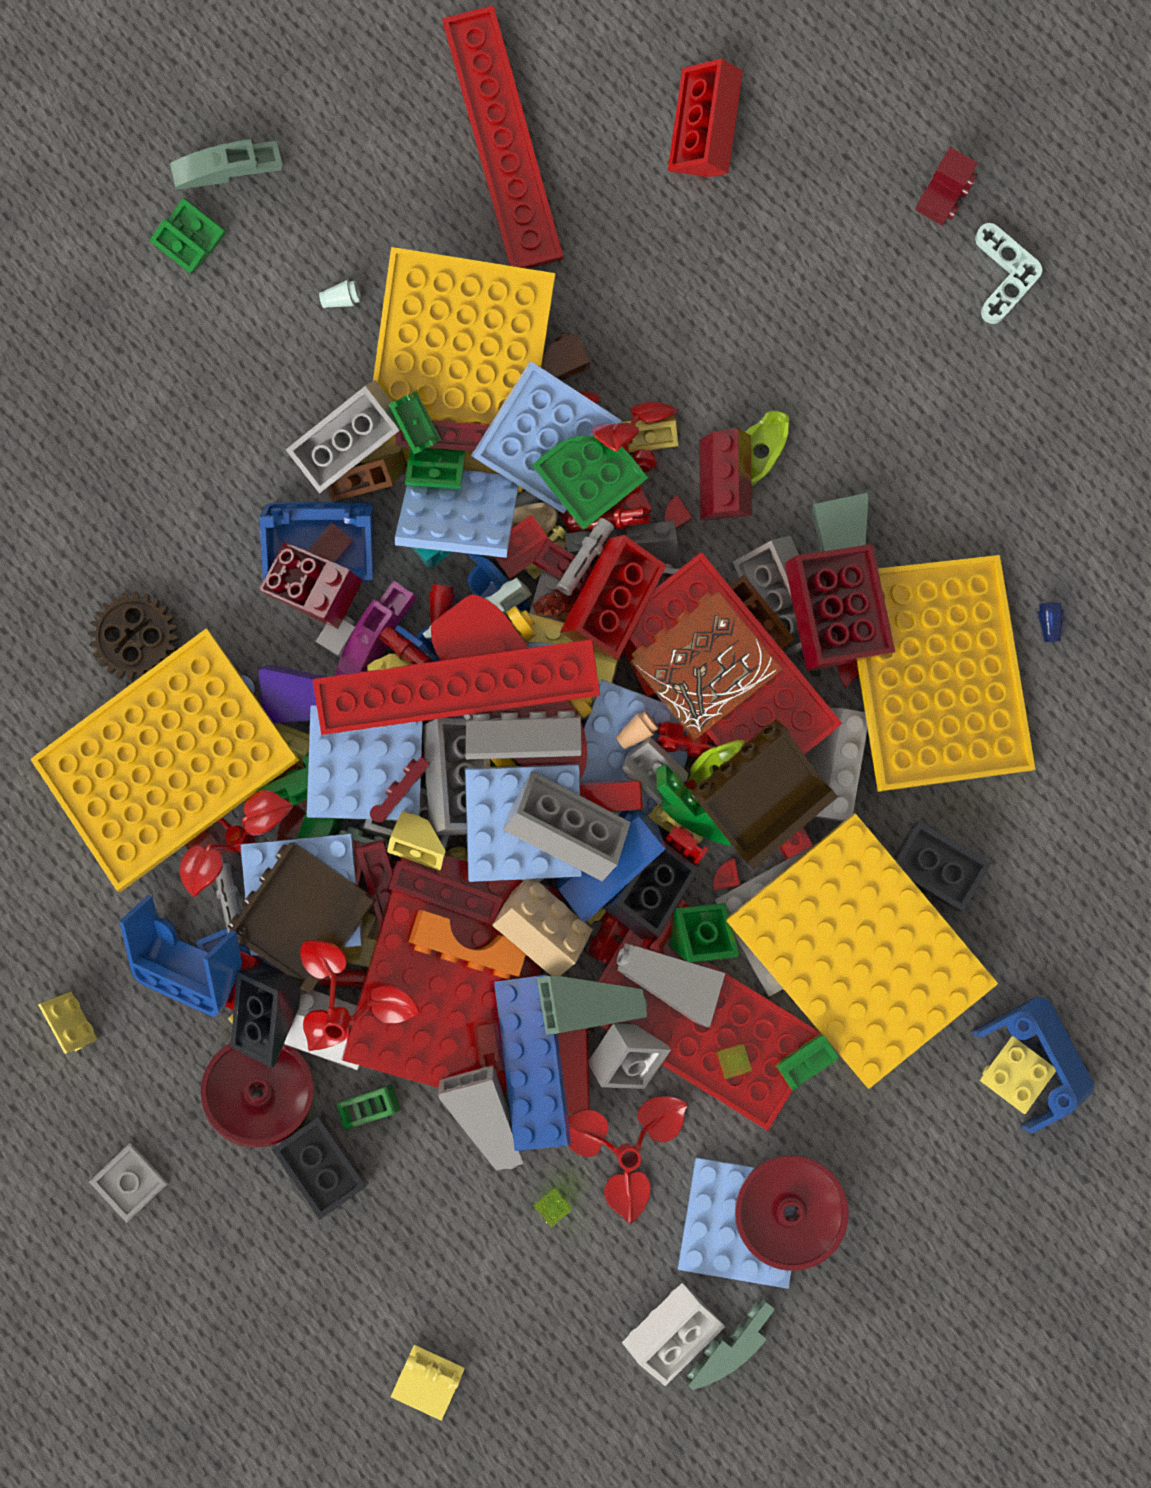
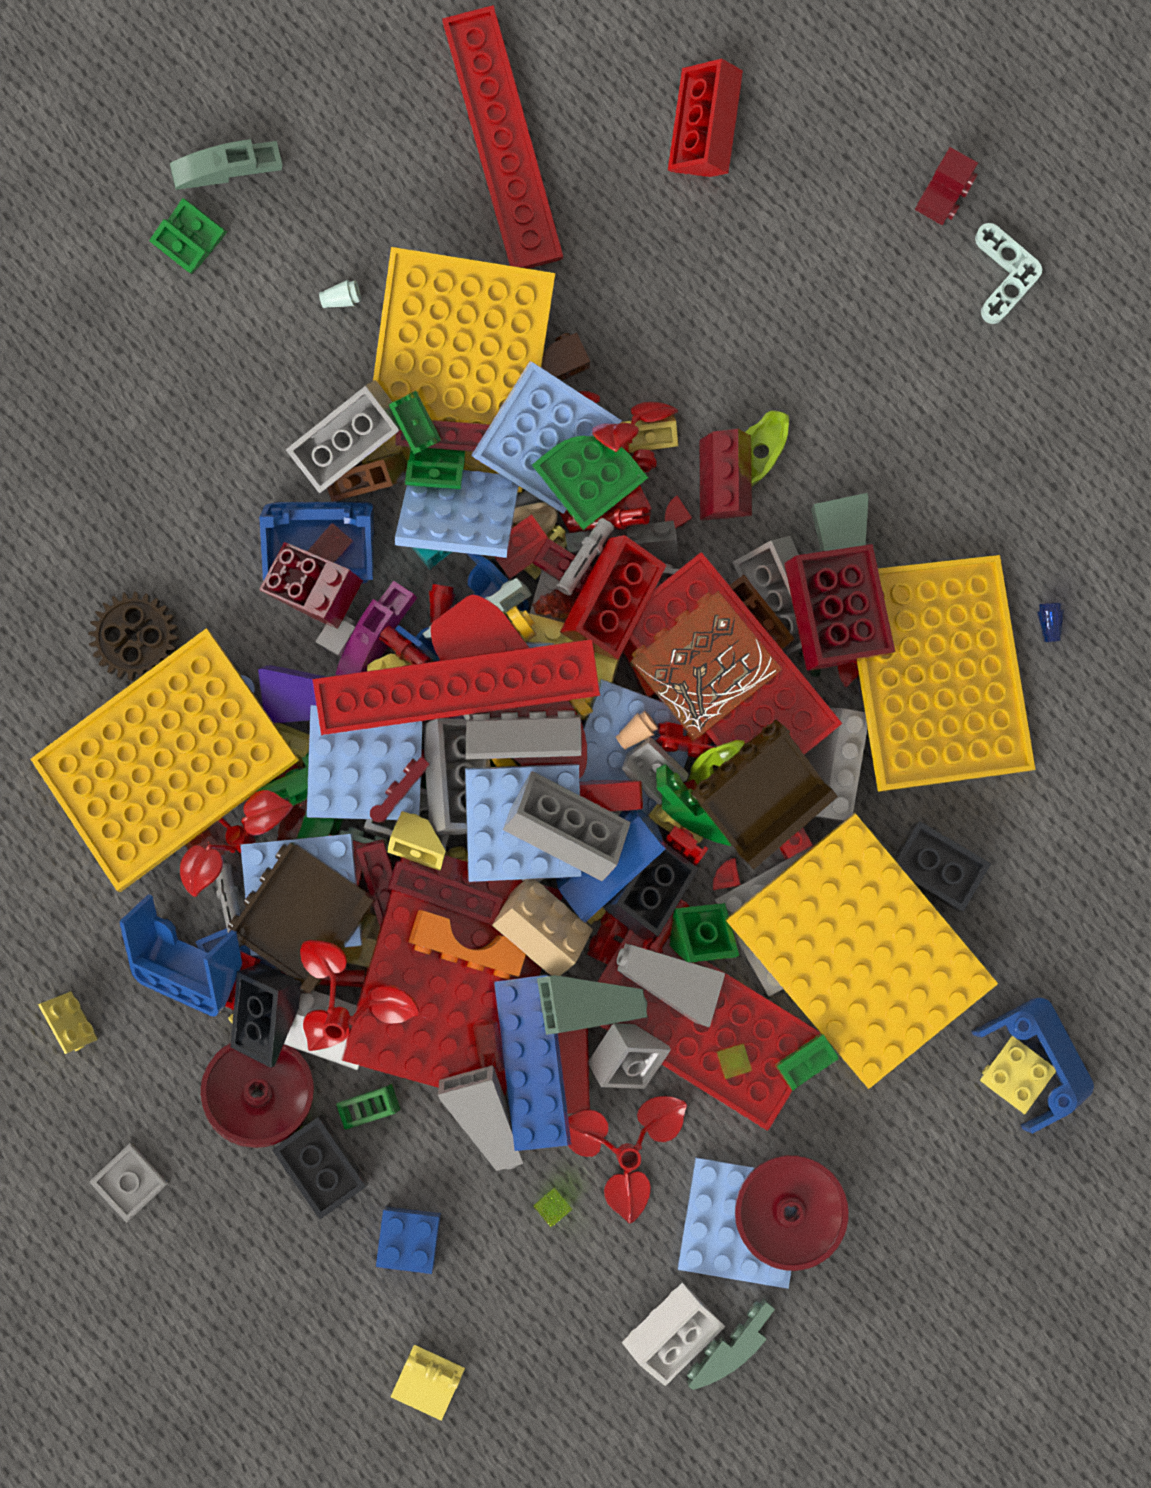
(408, 1240): none -> blue brick

